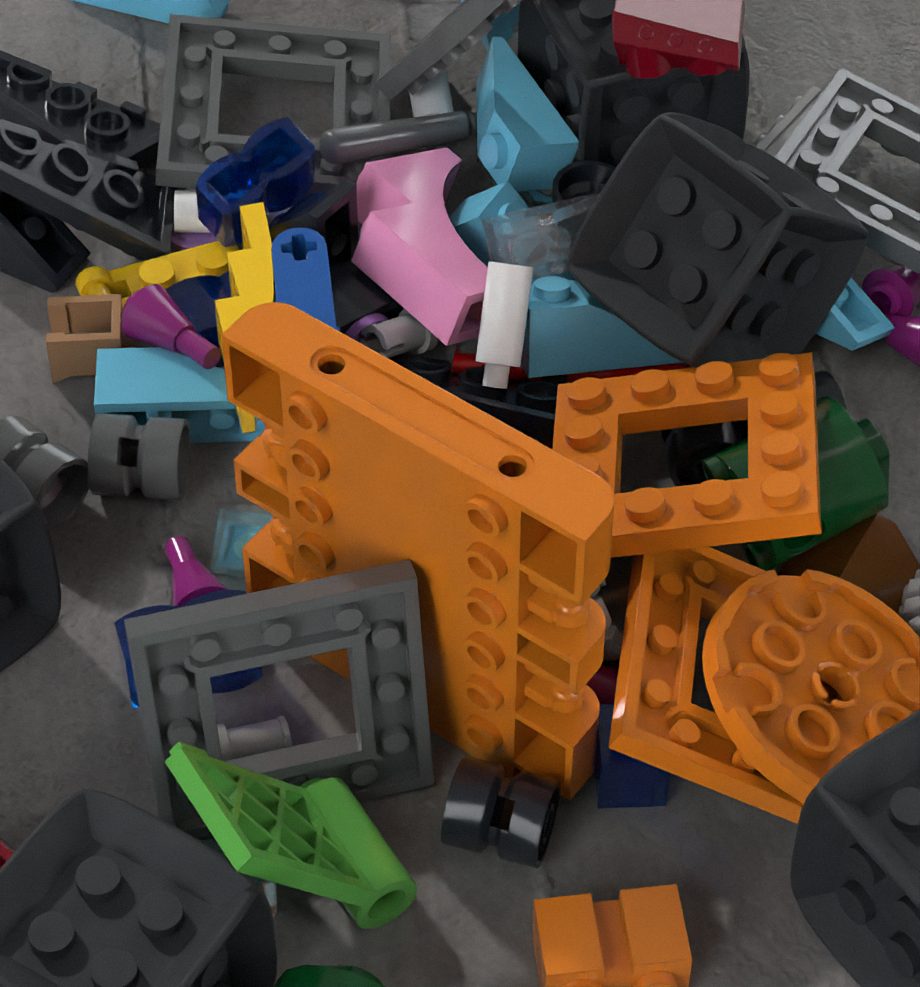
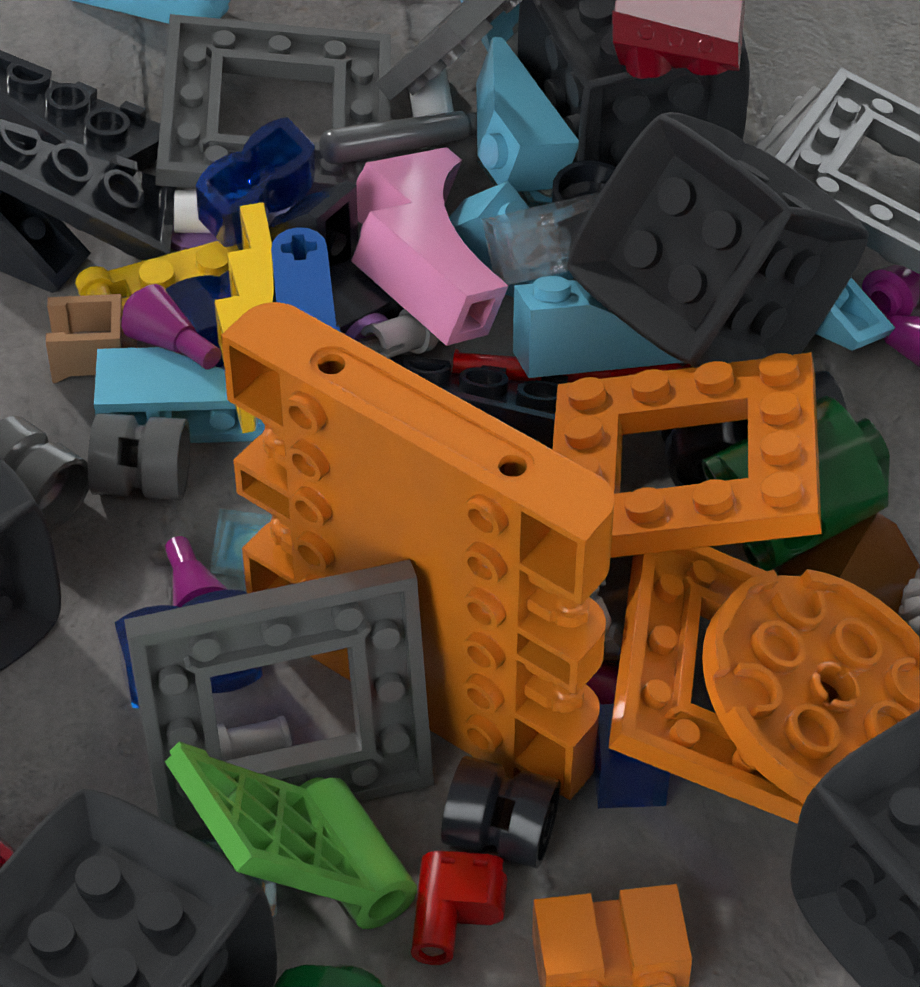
(454, 891): none -> red piece
(503, 321): white cylinder -> none

